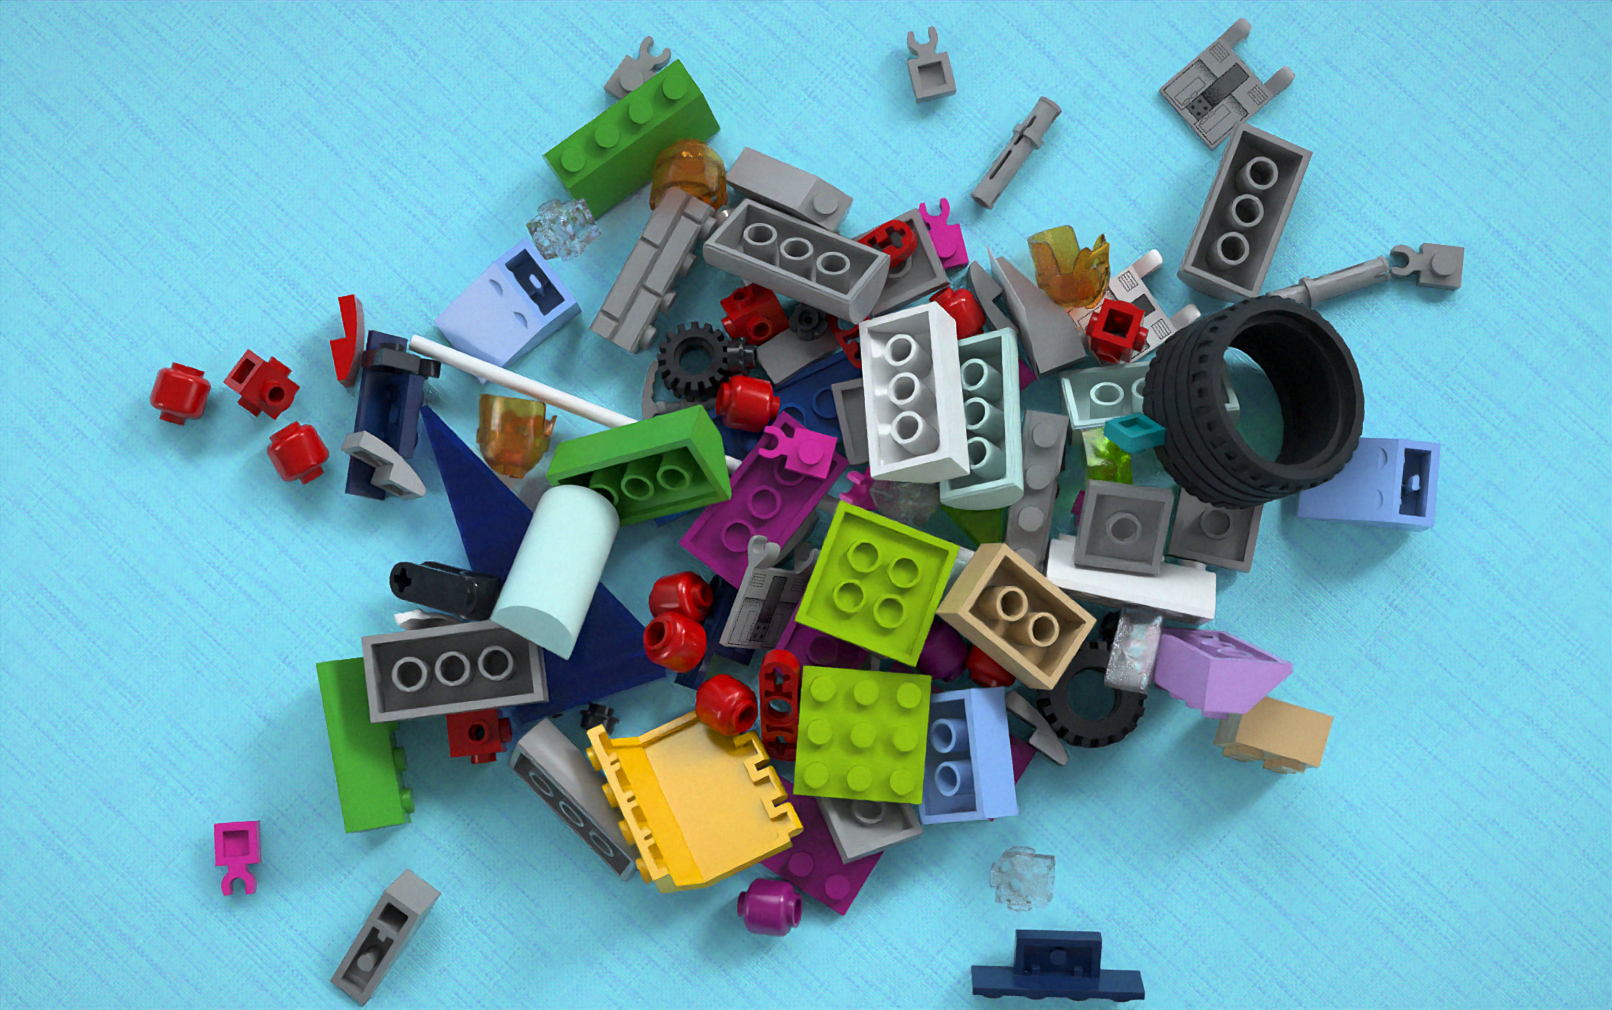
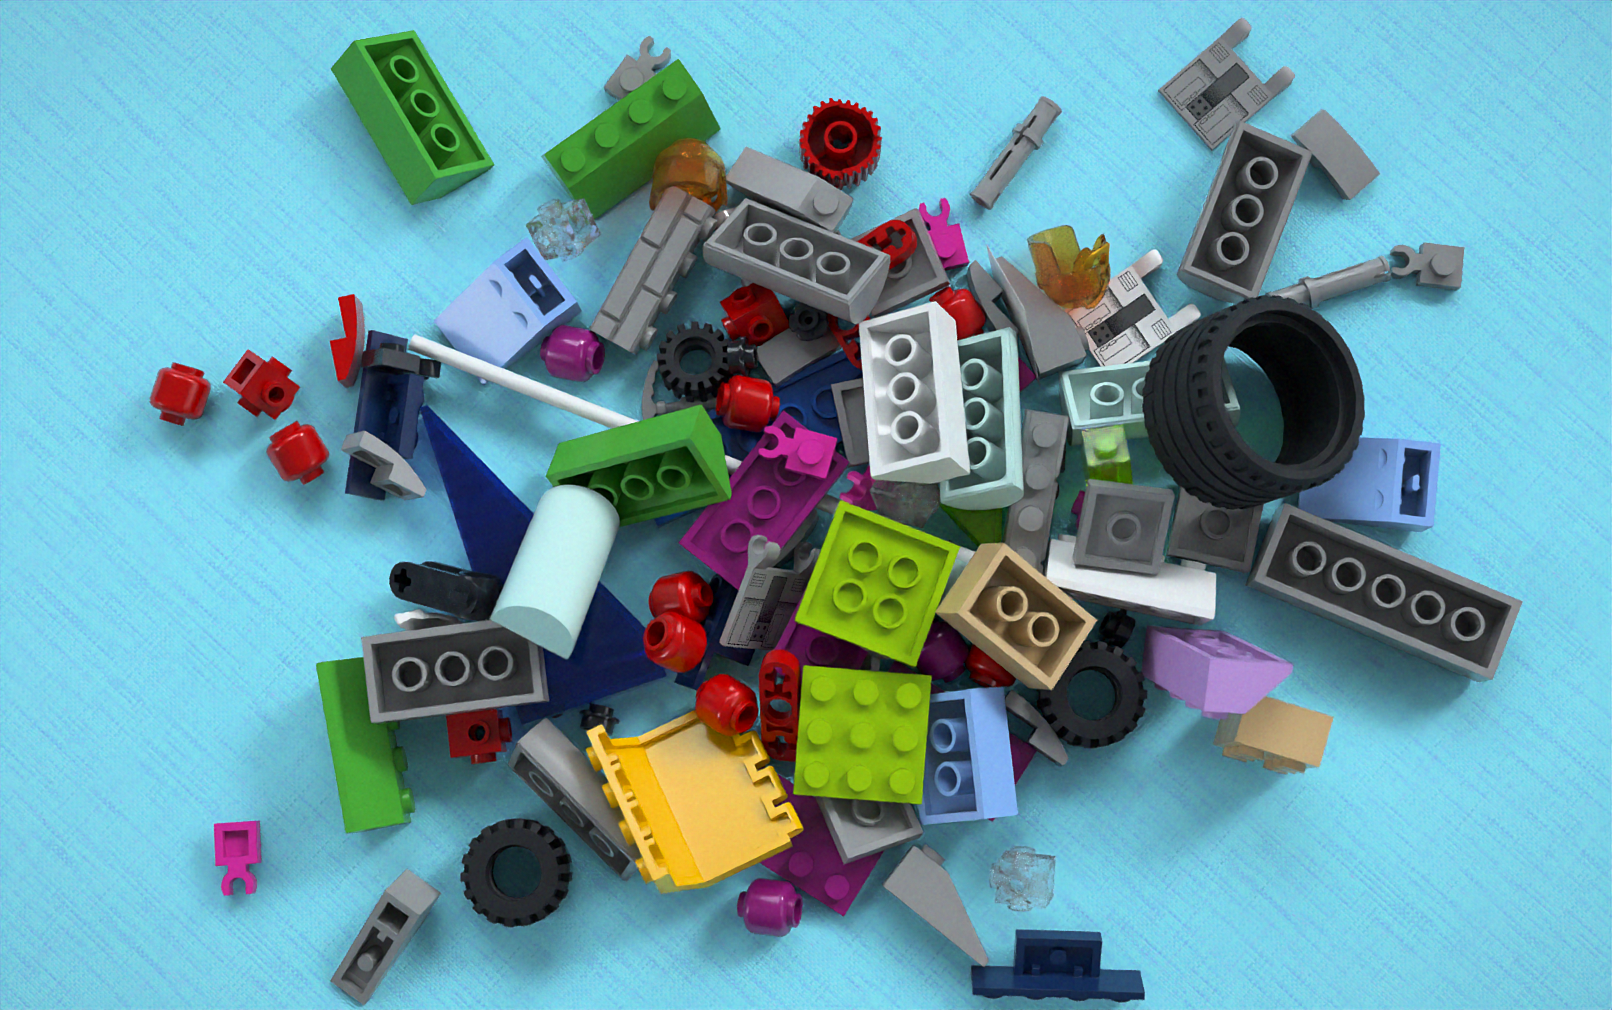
(411, 115): none -> bright green slope
(480, 879): none -> black tyre
(513, 433): clear orange helmet -> none
(572, 353): none -> magenta head
(849, 125): none -> red brick
(929, 72): light grey plate -> none
(931, 894): none -> light grey slope
(1117, 318): red brick -> none
(1134, 433): teal plate -> none
(1135, 648): clear plate -> none
(1336, 154): none -> light grey slope
(1384, 593): none -> light grey brick

